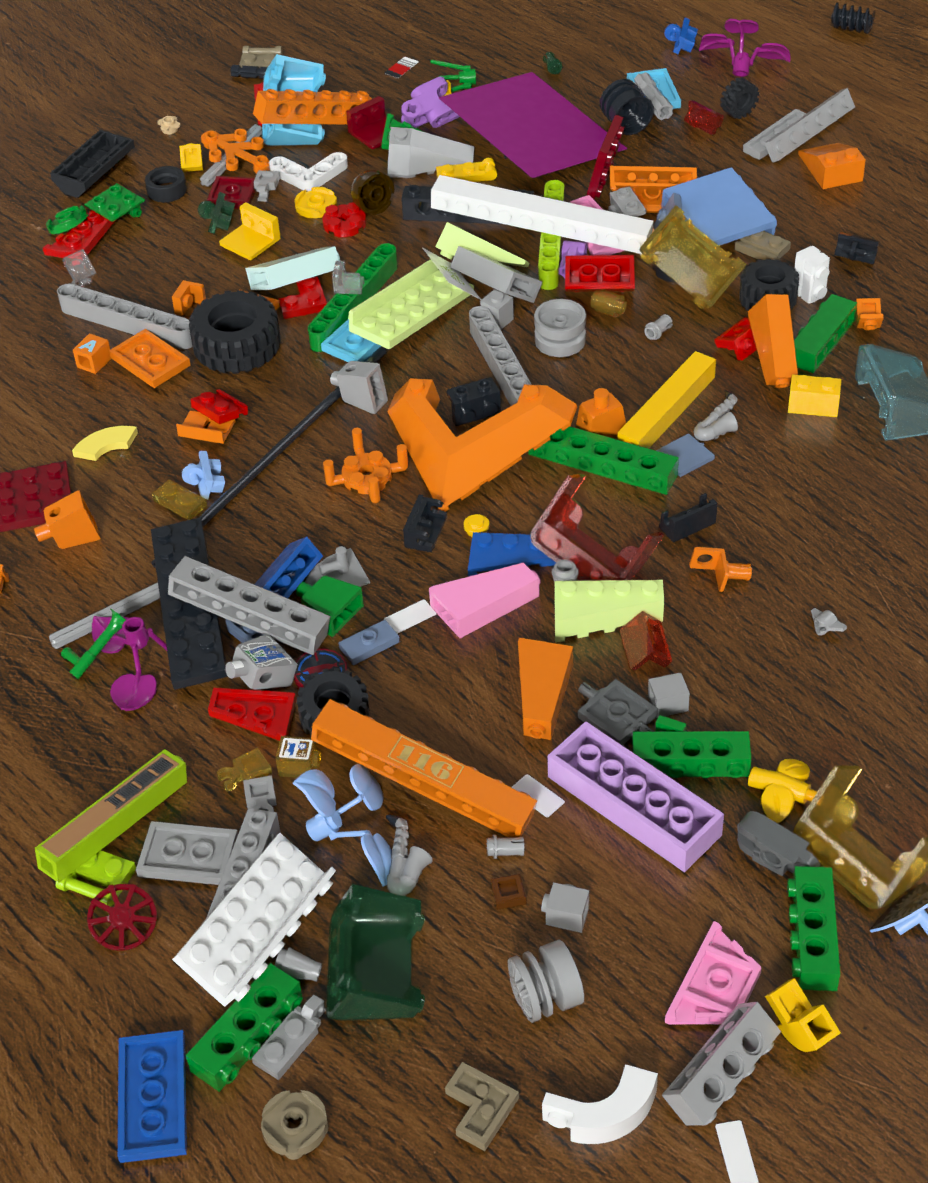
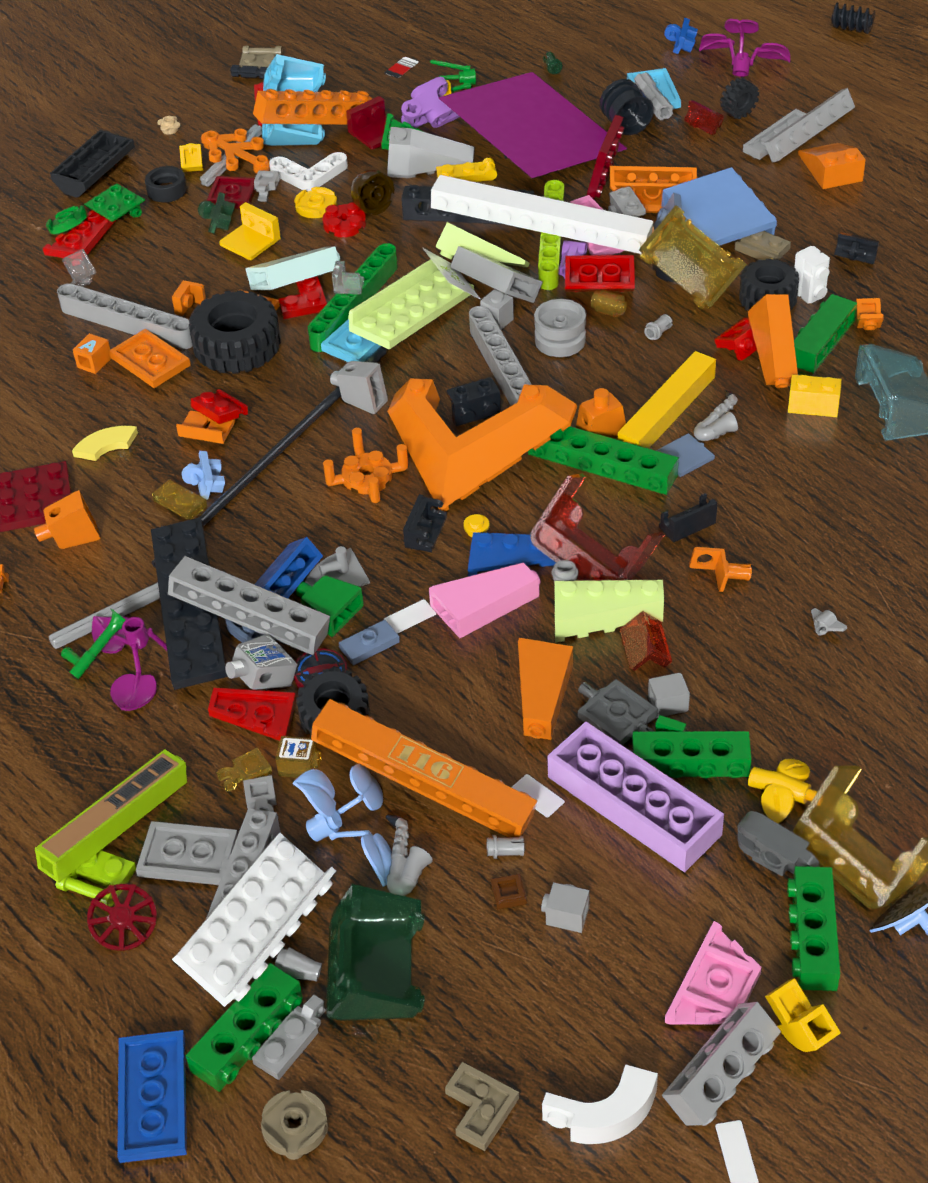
(551, 978): light grey wheel -> none

